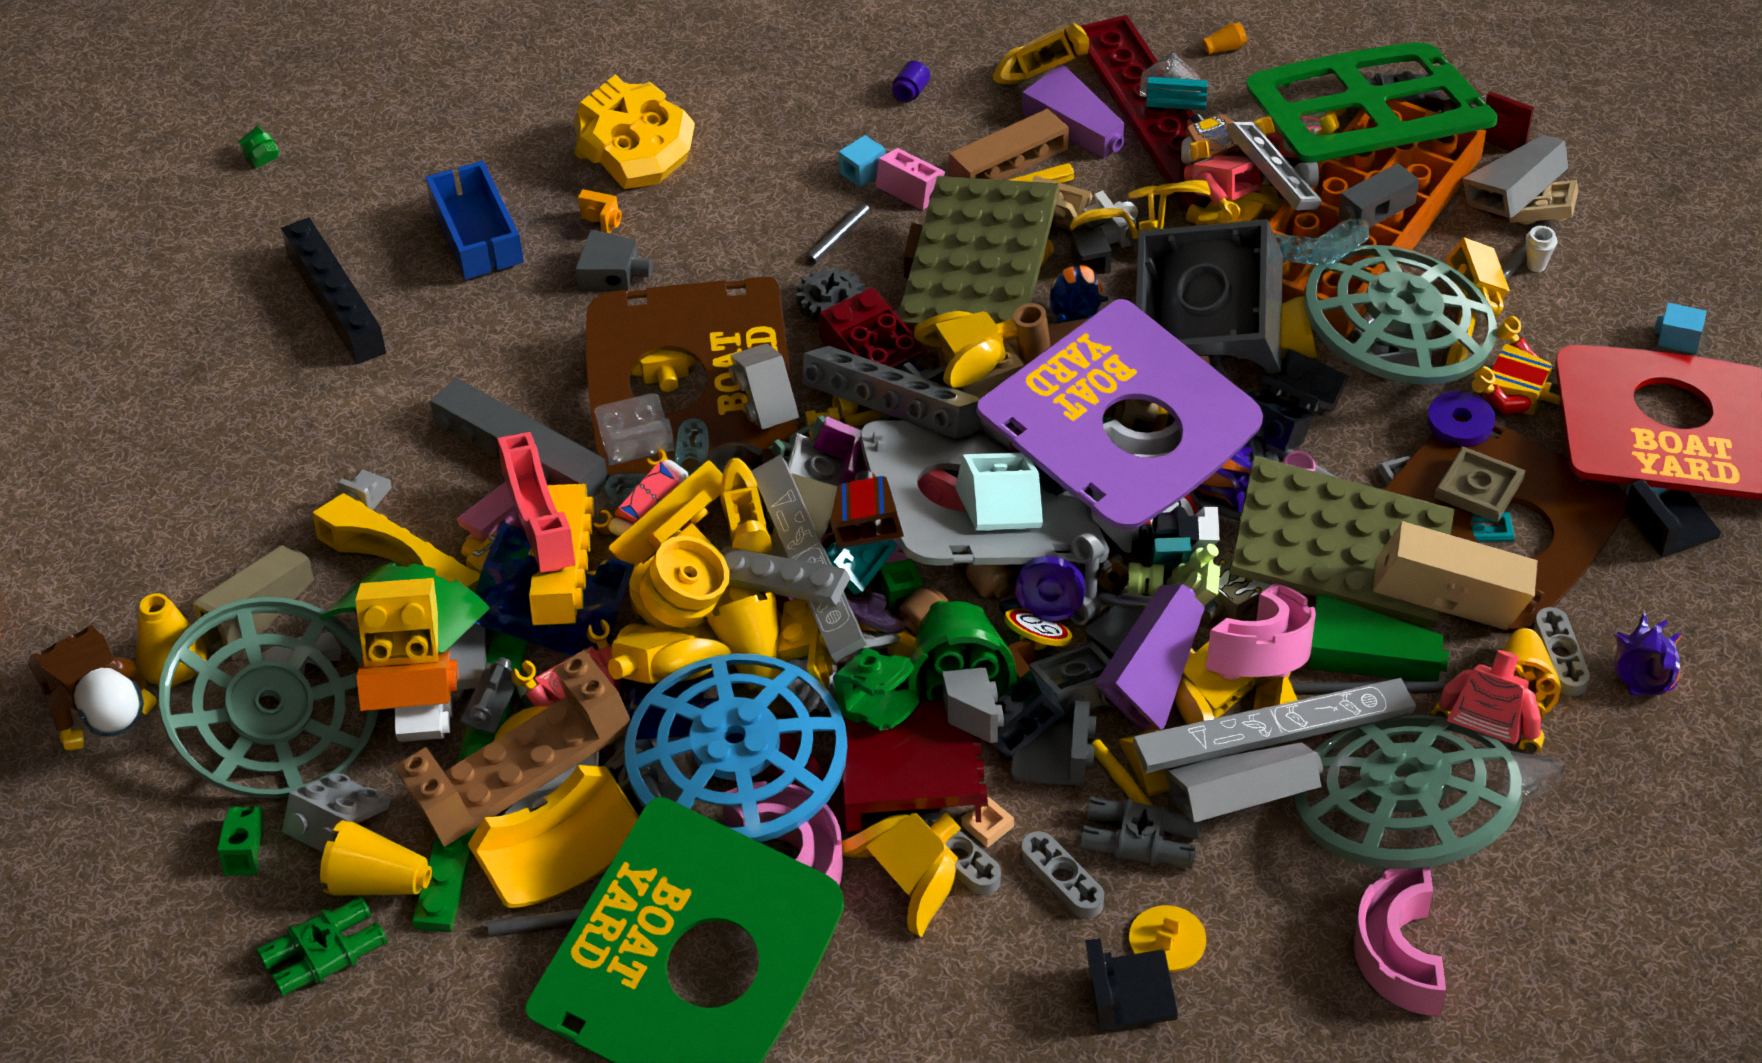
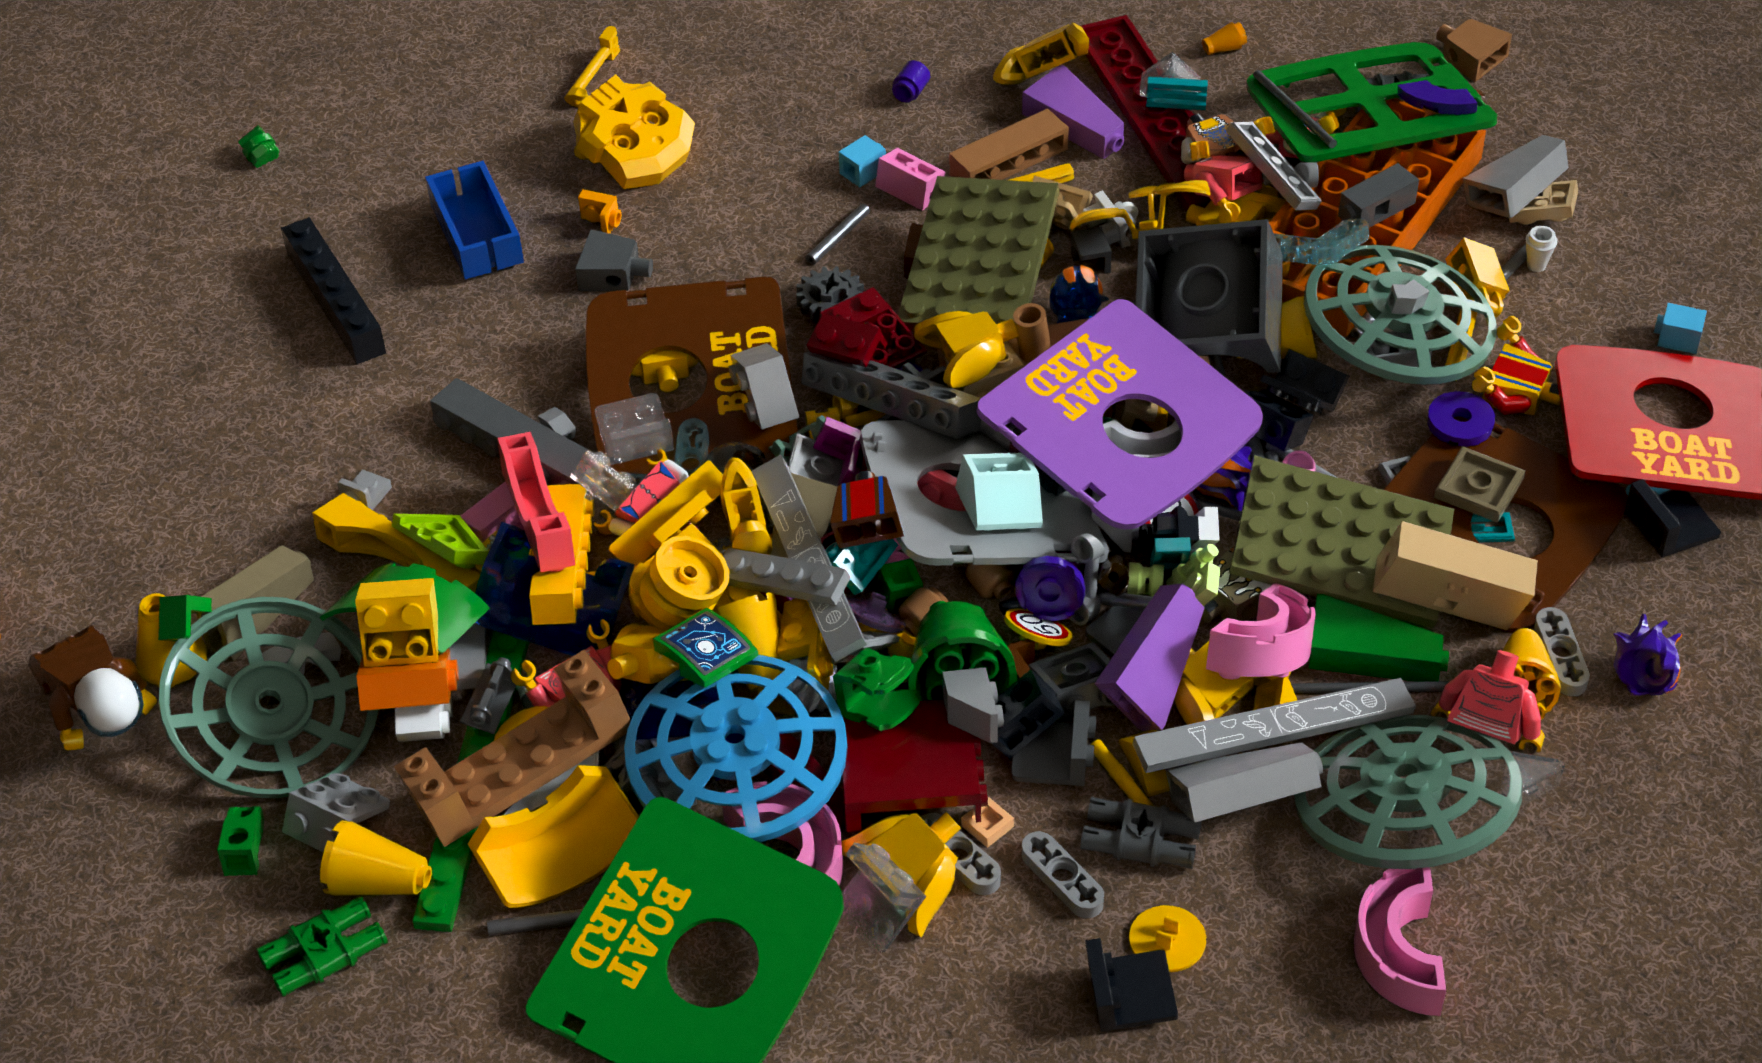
(176, 615): none -> green panel
(445, 536): none -> lime wing
(558, 422): none -> light grey piece
(602, 480): none -> clear hips
(608, 50): none -> yellow hinge
(705, 647): none -> slope
(846, 339): none -> dark red bracket
(879, 896): none -> clear bracket
(1295, 109): none -> dark grey axle
(1407, 298): none -> light grey piece
(1437, 98): none -> dark purple tile
(1474, 47): none -> medium nougat torso
(1512, 122): dark red piece -> none

